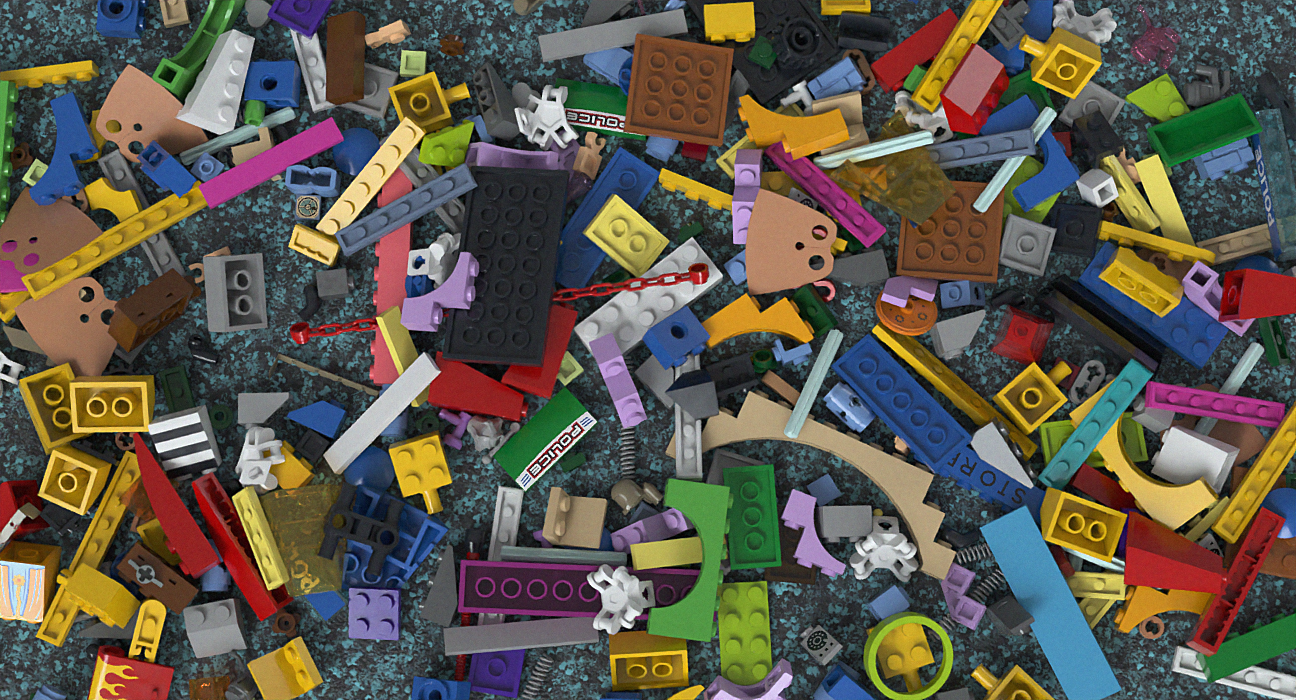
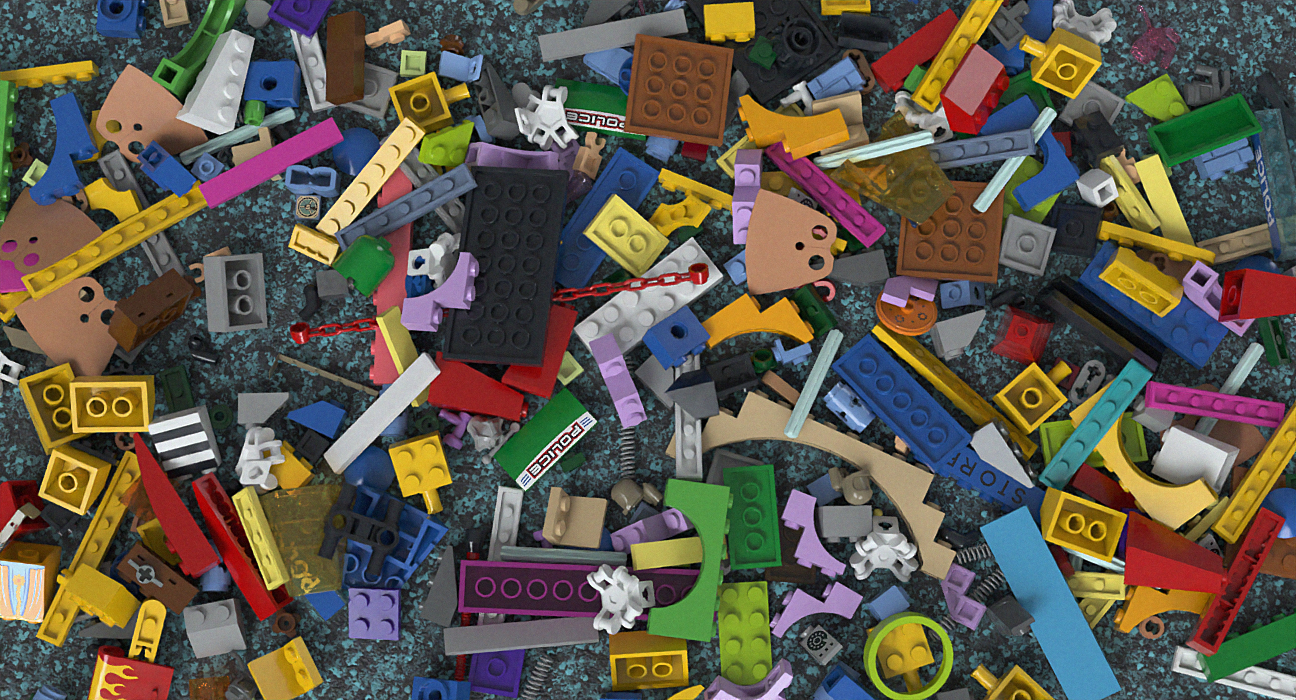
(367, 262): none -> green cylinder
(460, 67): none -> light blue bracket
(688, 212): none -> yellow tile
(799, 604): none -> lavender arch
(854, 486): none -> dark tan piece

